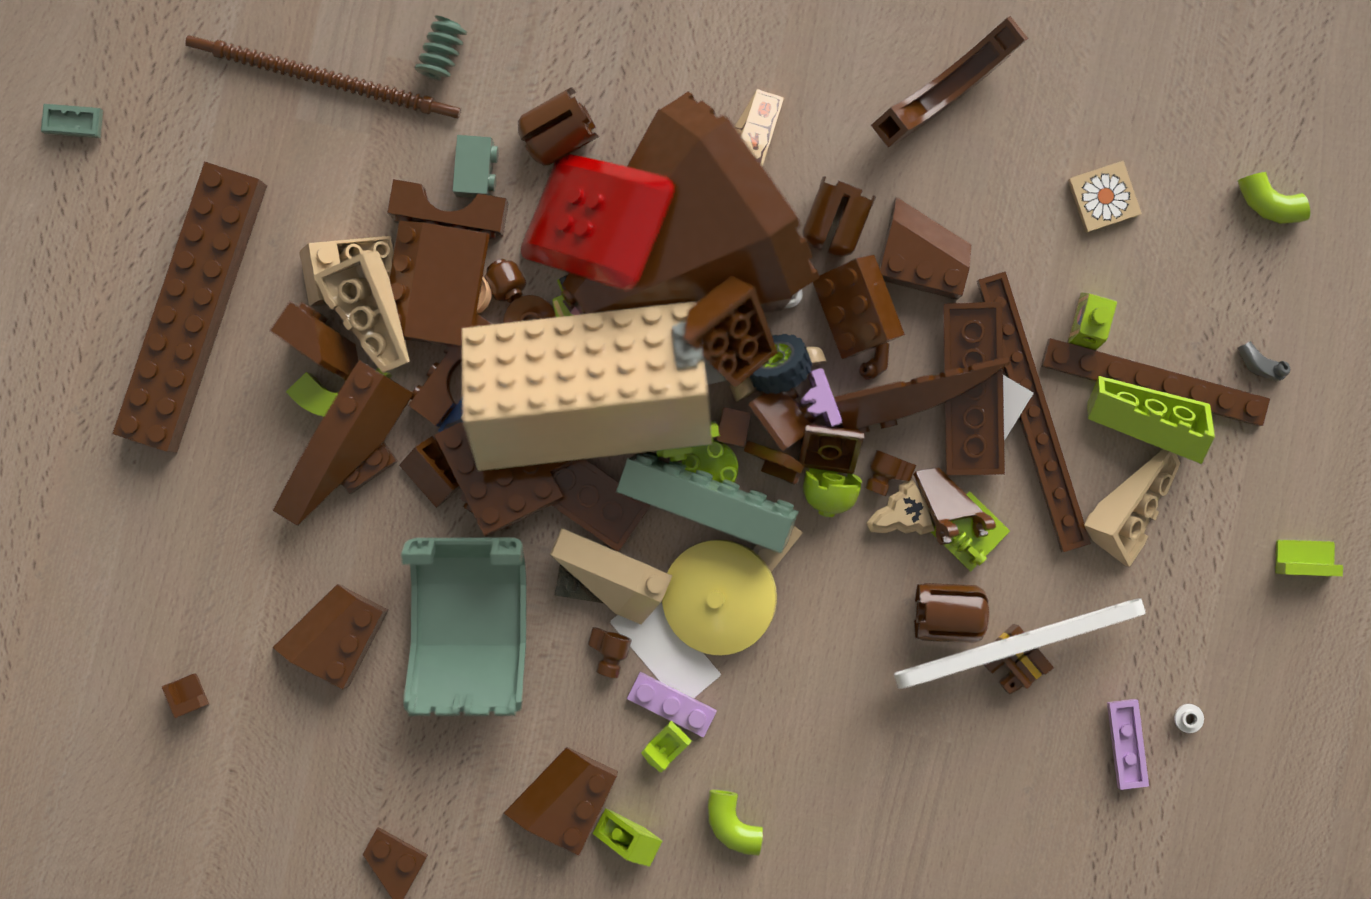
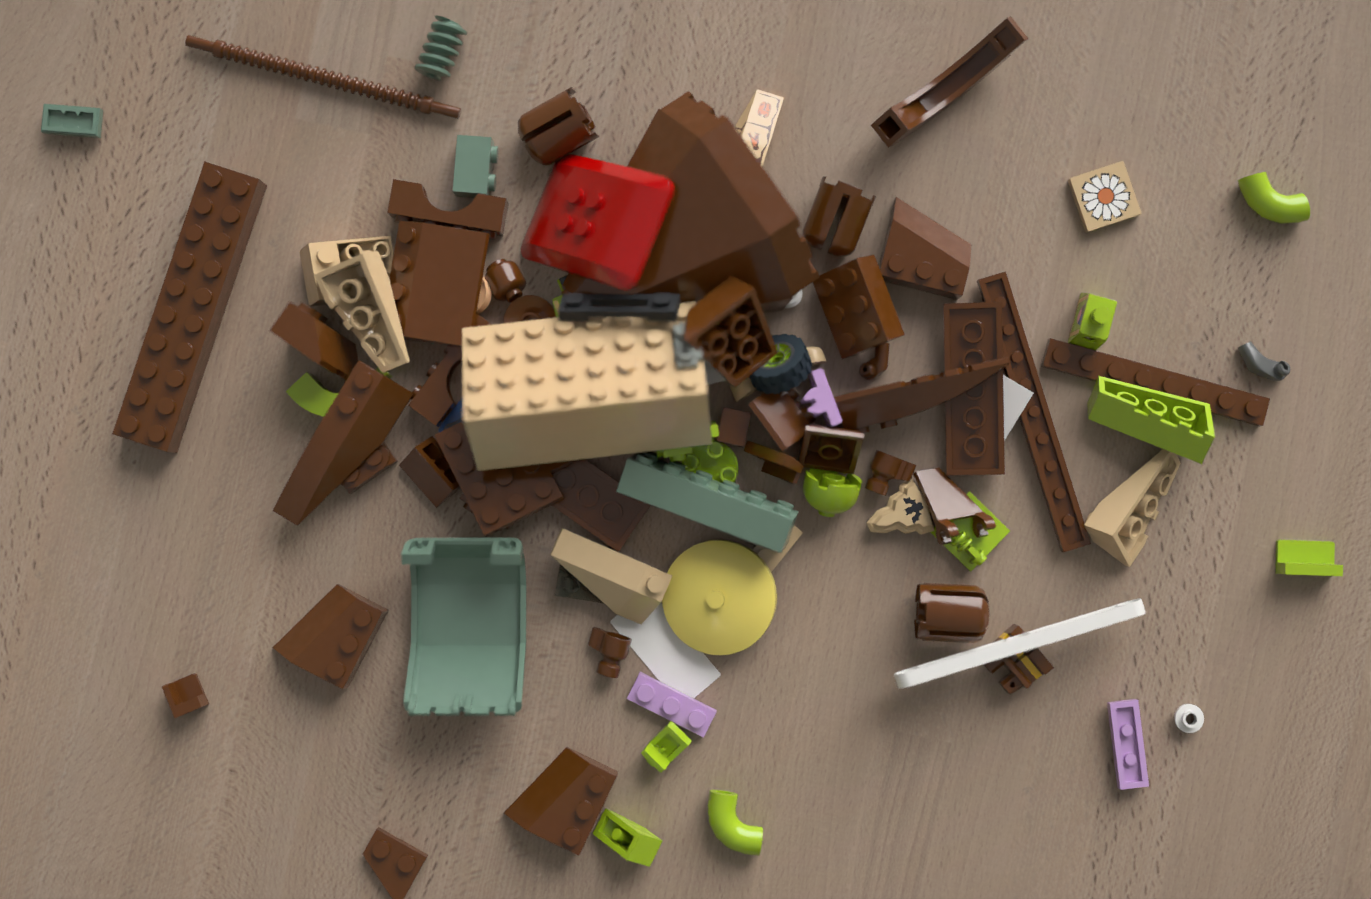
(580, 306): none -> black container

